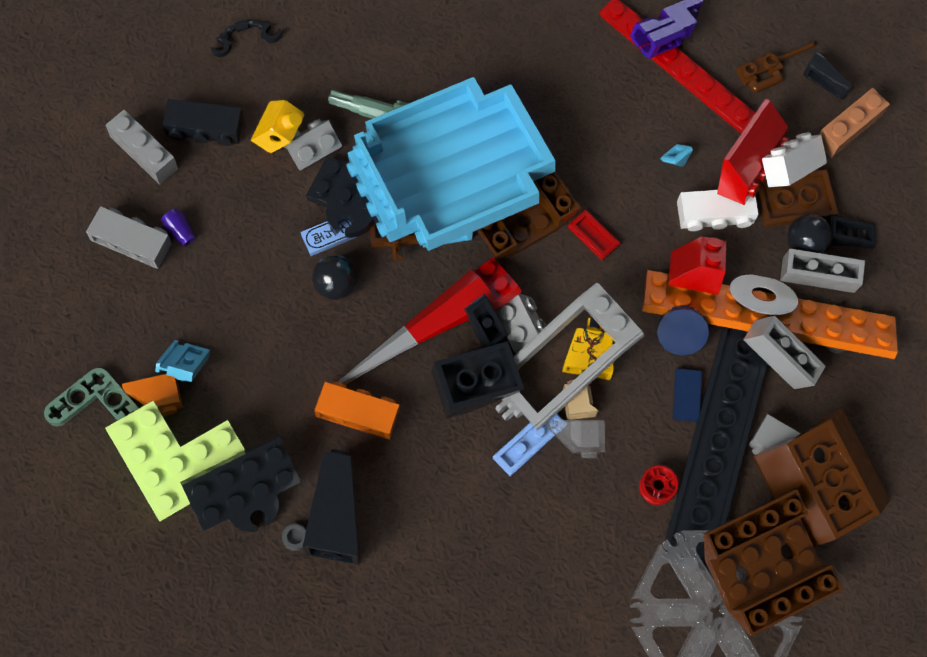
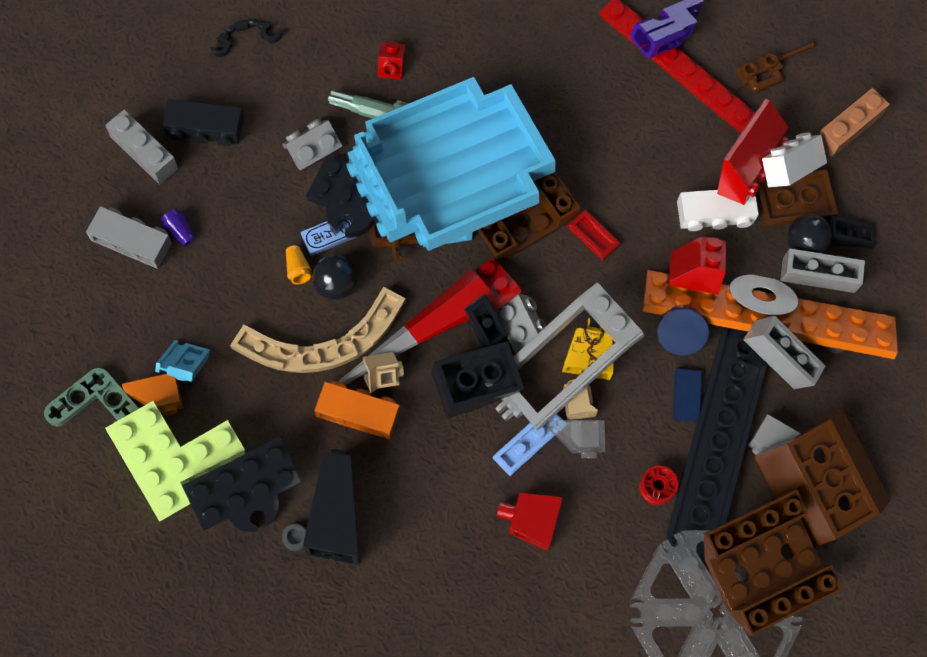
(280, 122): yellow torso -> none
(297, 266): none -> light orange cone
(326, 354): none -> tan plate
(382, 371): none -> tan window
(391, 60): none -> red bracket
(532, 518): none -> red torso
(677, 155): medium azure slope -> none
(826, 76): black slope -> none

